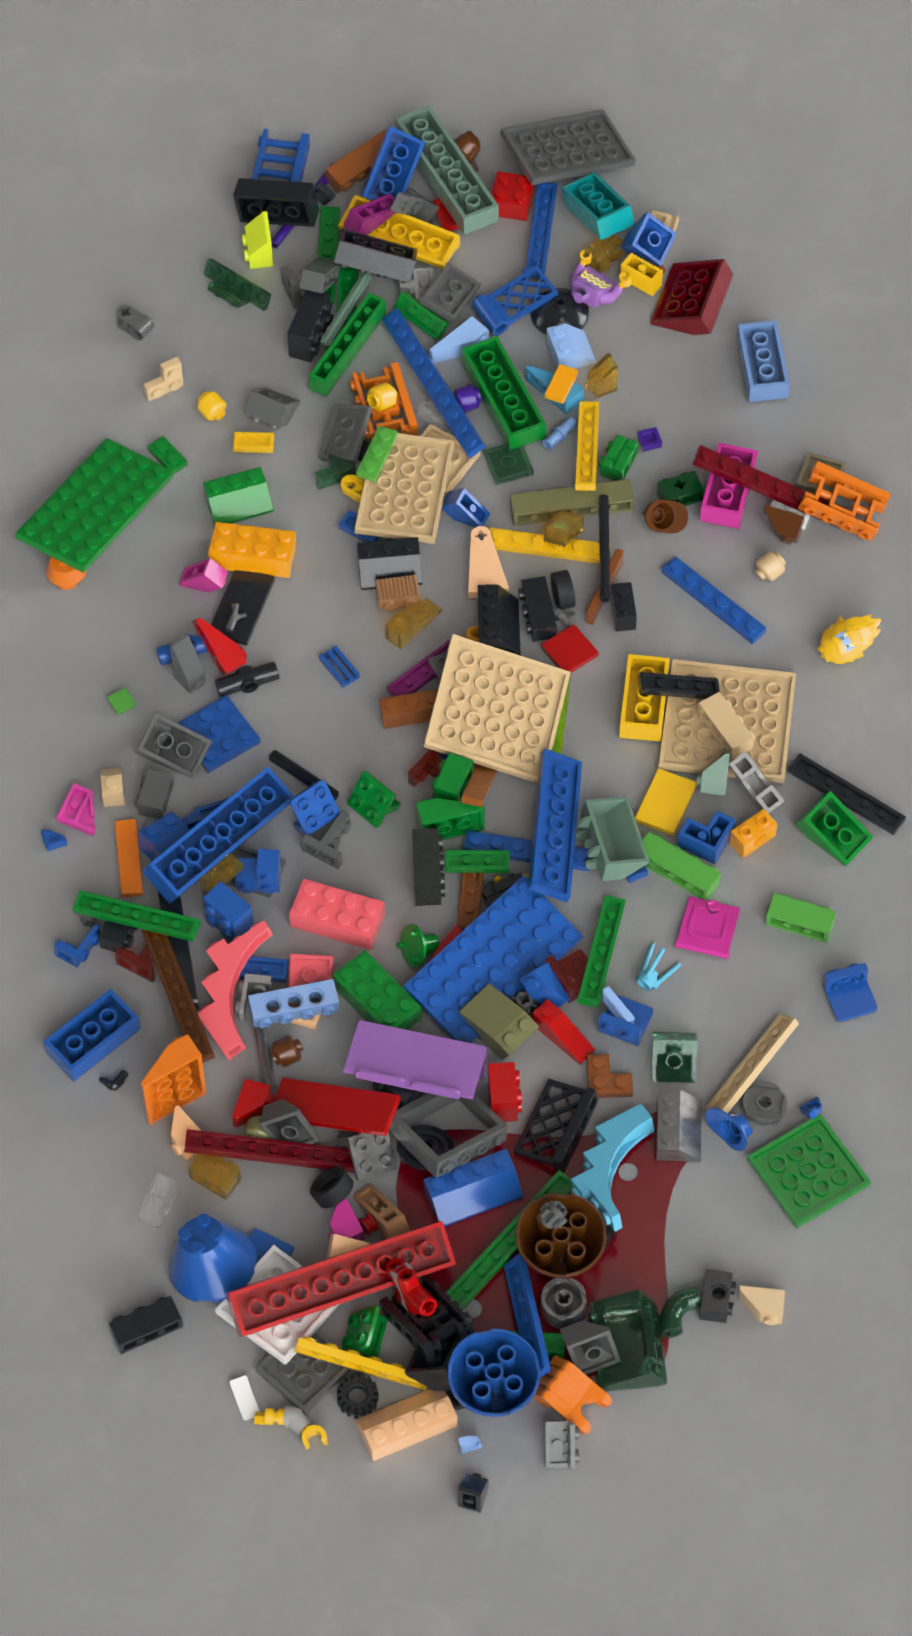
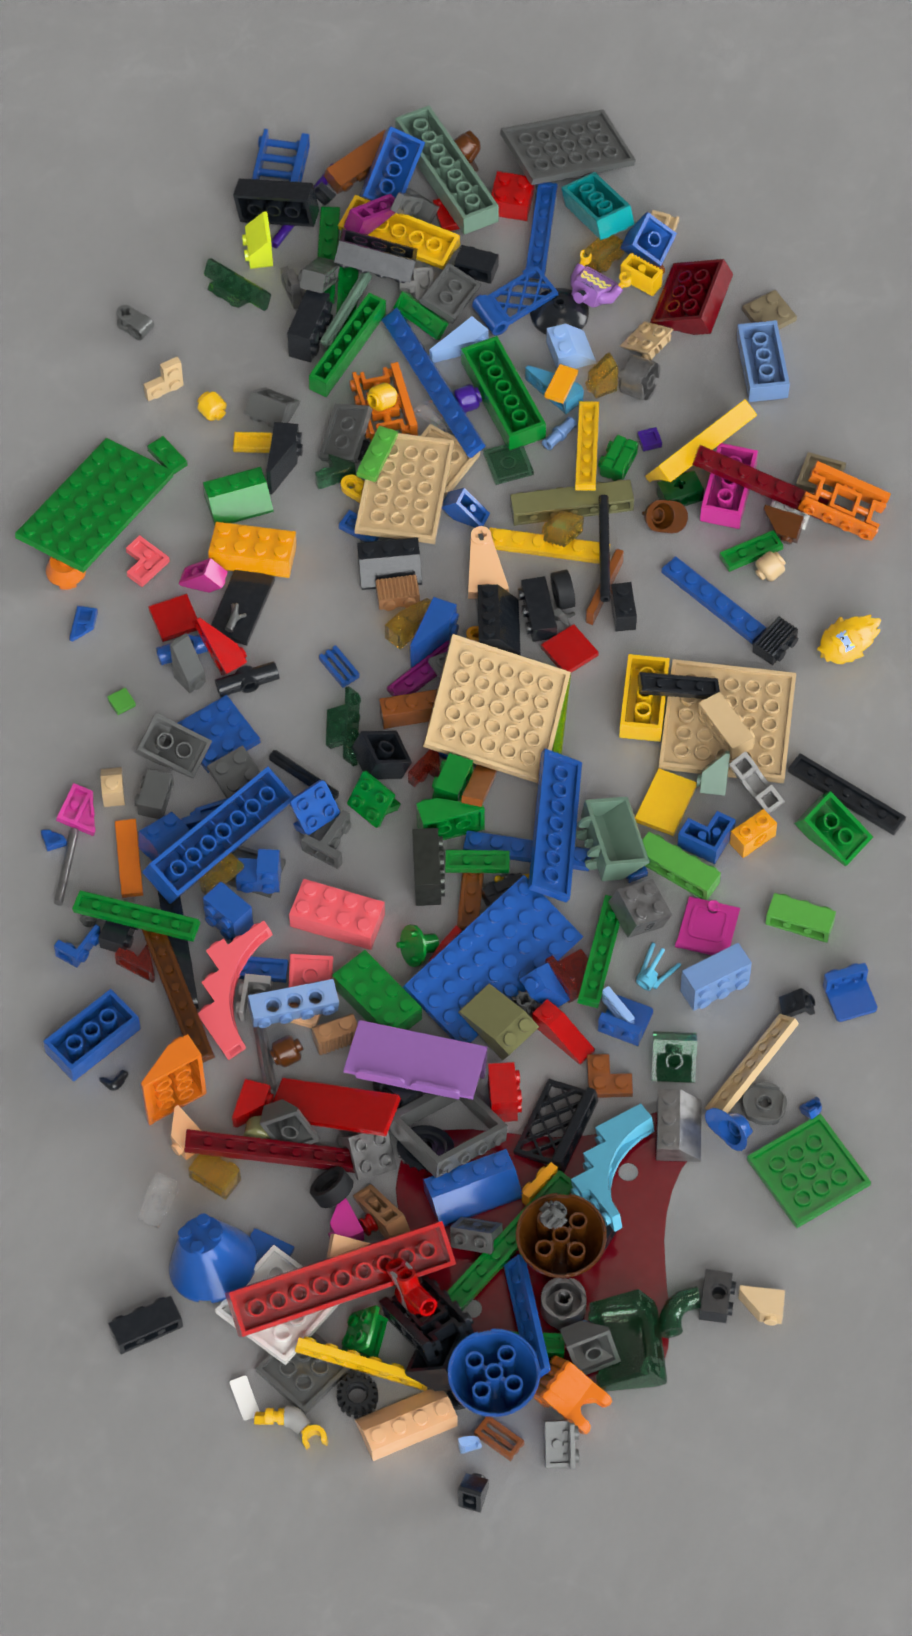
(66, 866): none -> flat silver bar
(83, 622): none -> blue tile
(149, 560): none -> coral plate
(173, 617): none -> red tile
(233, 771): none -> dark grey plate
(283, 453): none -> black slope
(334, 1034): none -> medium nougat brick
(344, 725): none -> clear green bracket
(382, 754): none -> black brick
(435, 629): none -> blue slope
(474, 1234): none -> dark grey bracket
(477, 263): none -> black brick
(514, 1449): none -> dark orange tile
(543, 1176): none -> light orange plate
(639, 377): none -> flat silver brick
(640, 908): none -> flat silver brick
(648, 339): none -> tan hinge
(709, 438): none -> yellow arch
(715, 977): none -> medium blue brick
(750, 550): none -> green plate
(770, 308): none -> dark tan plate
(775, 641): none -> black brick
(797, 1003): none -> black bracket

